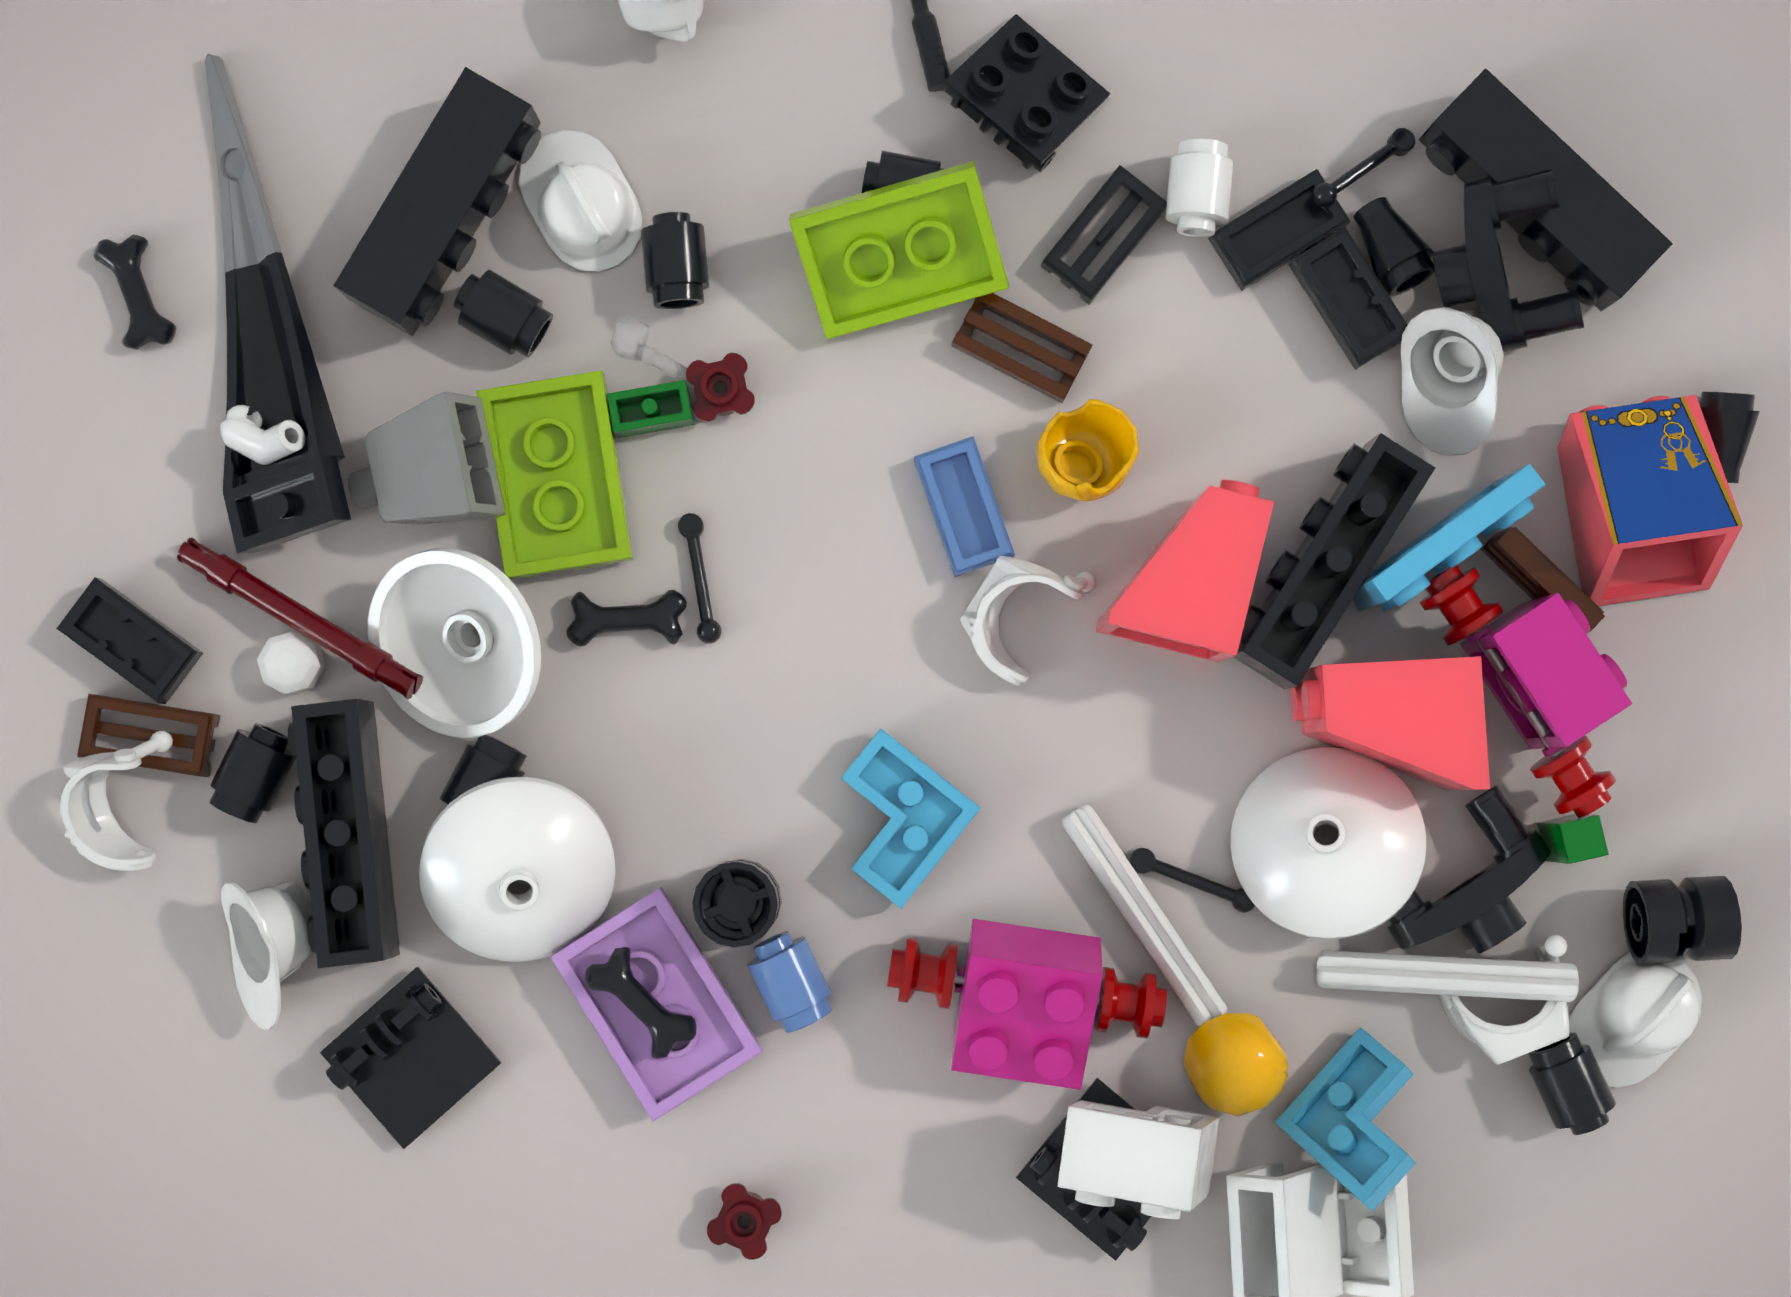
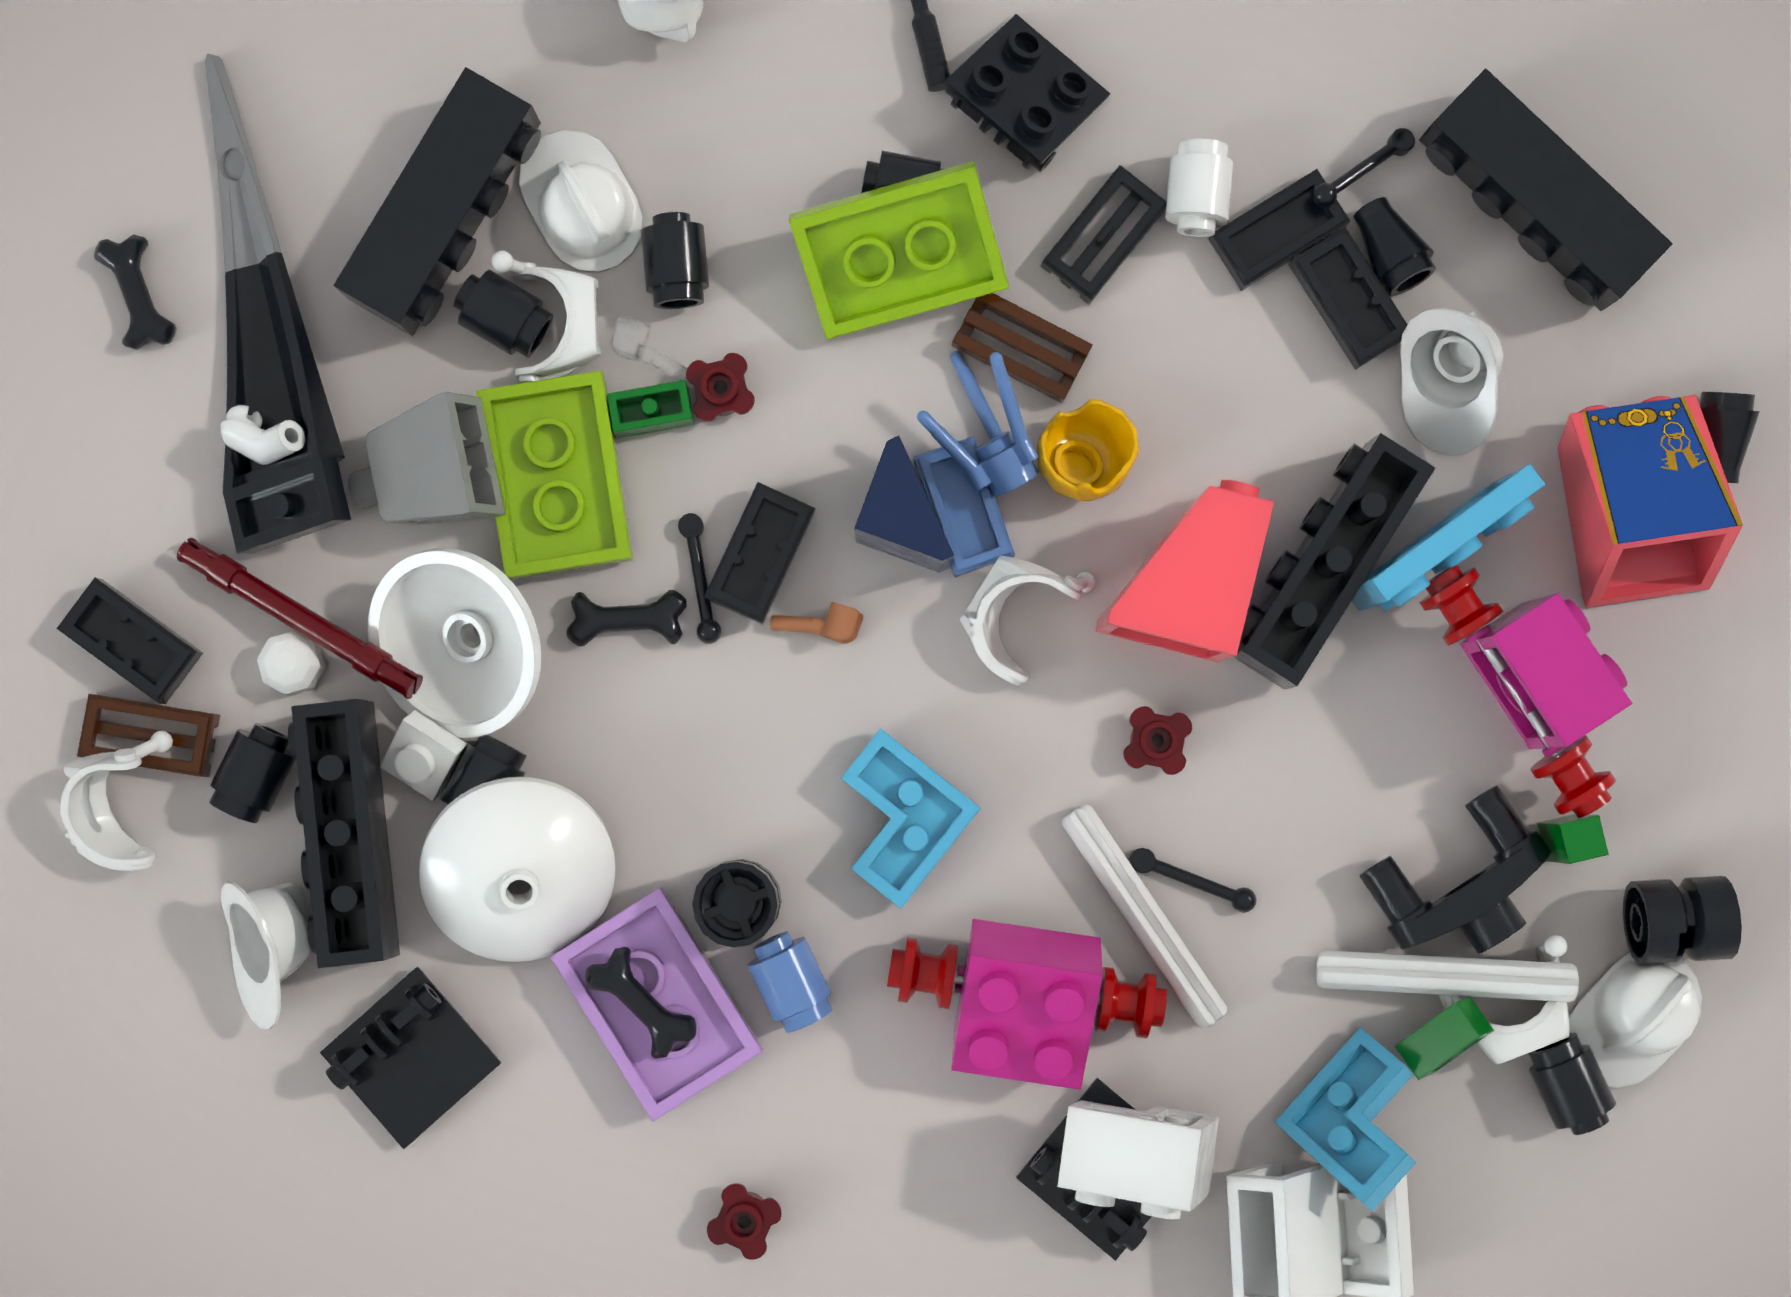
(423, 755): none -> white plate
(580, 337): none -> white helmet
(760, 553): none -> black plate
(840, 624): none -> nougat hand
(899, 514): none -> dark blue slope
(1004, 459): none -> medium blue plant
(1169, 754): none -> dark red plate
(1235, 1064): yellow hair -> none
(1338, 886): white dish -> none
(1403, 713): coral slope -> none
(1444, 1038): none -> green piece
(1478, 270): black connector -> none
(1536, 572): reddish brown tile -> none

